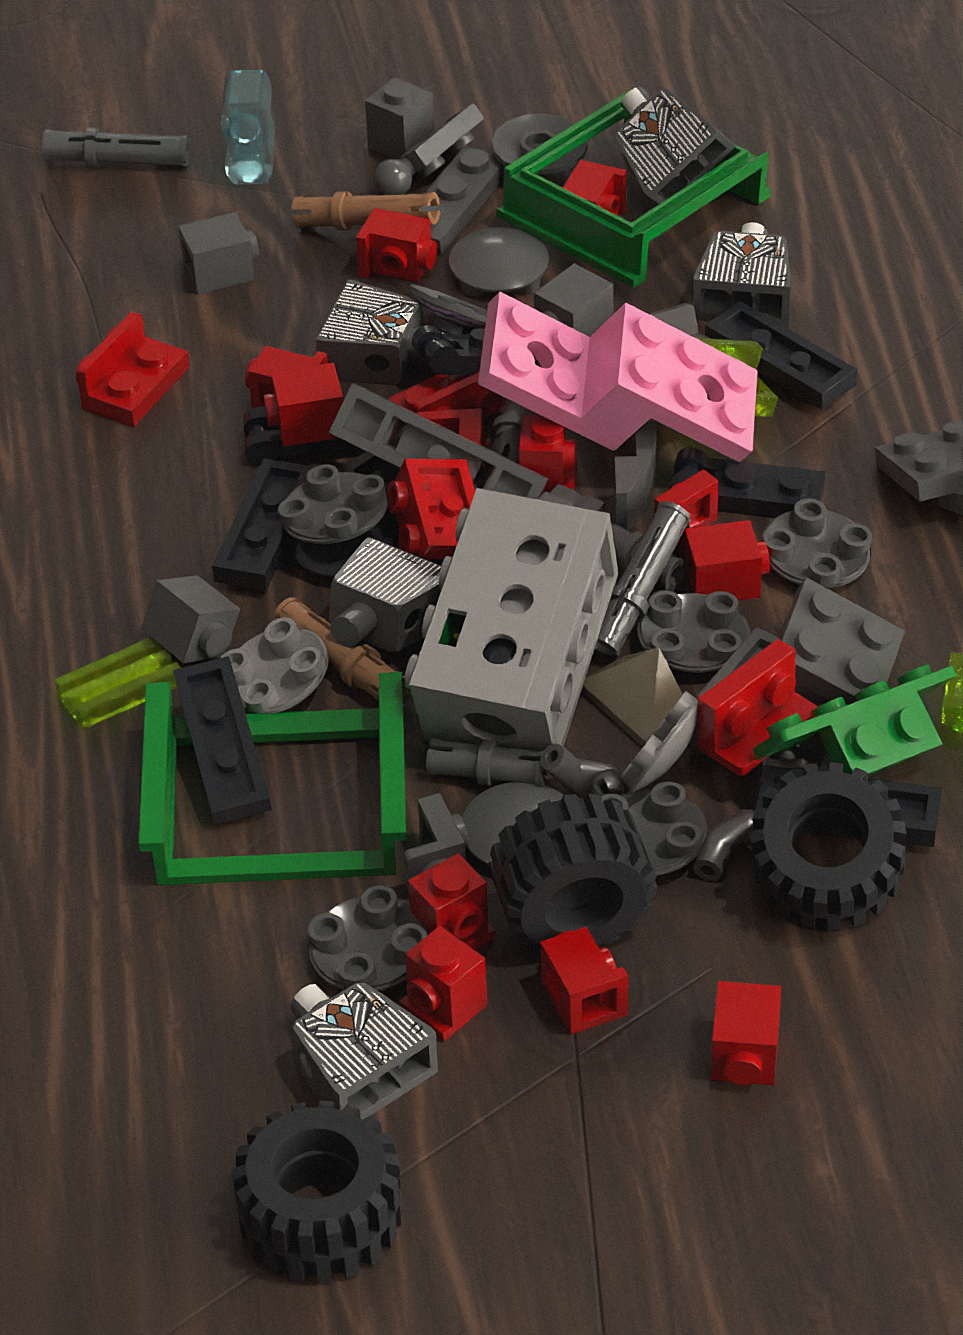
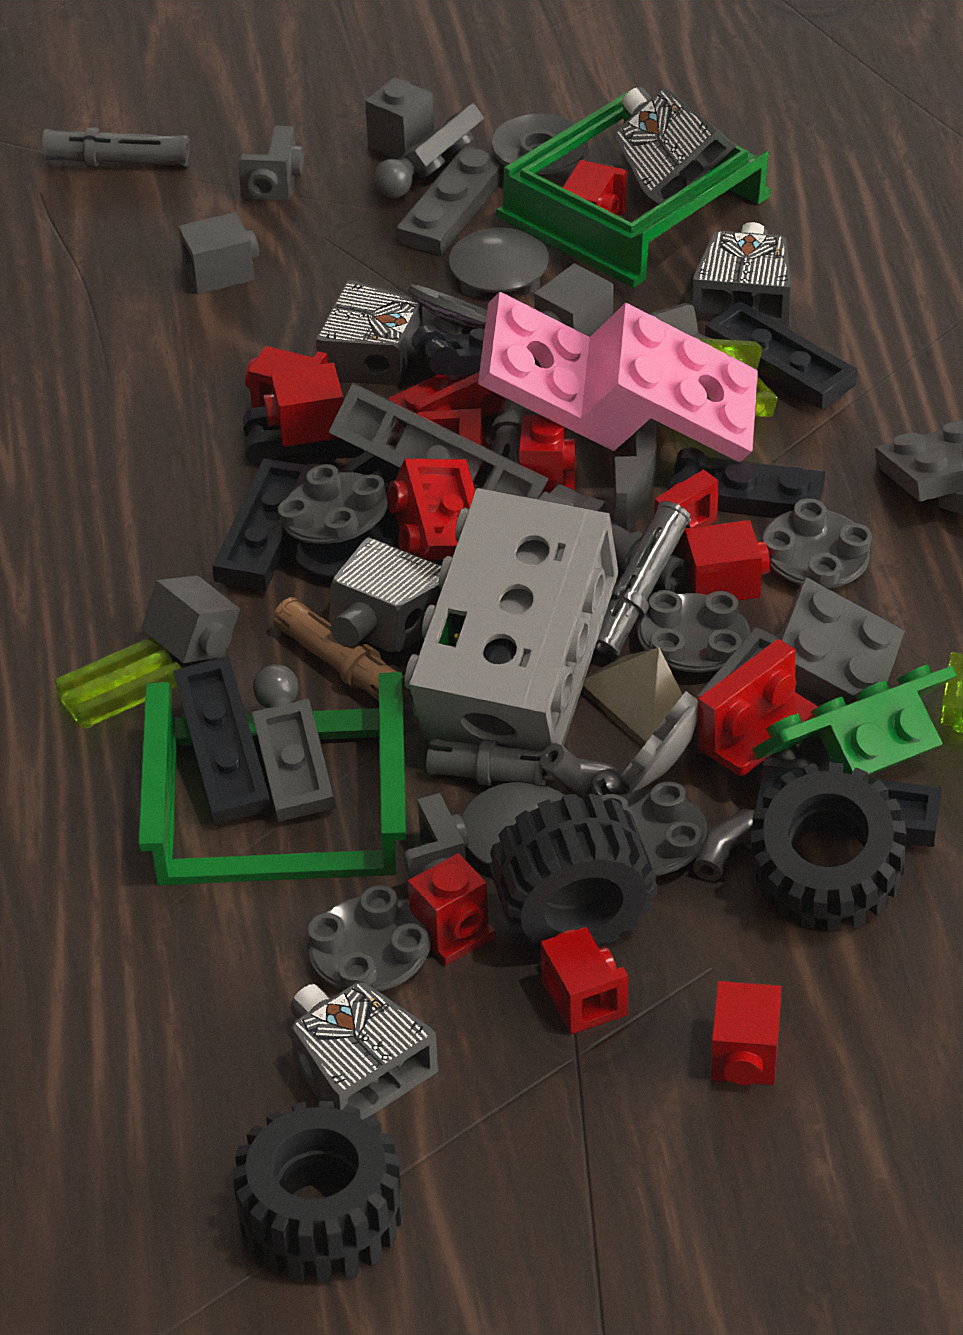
(128, 372): red bracket -> none
(248, 126): clear light blue brick -> none
(272, 174): none -> dark grey bracket
(278, 667): light grey dish -> none
(290, 746): none -> dark grey plate
(348, 210): medium nougat pin -> none
(395, 245): red brick -> none
(444, 982): red brick -> none

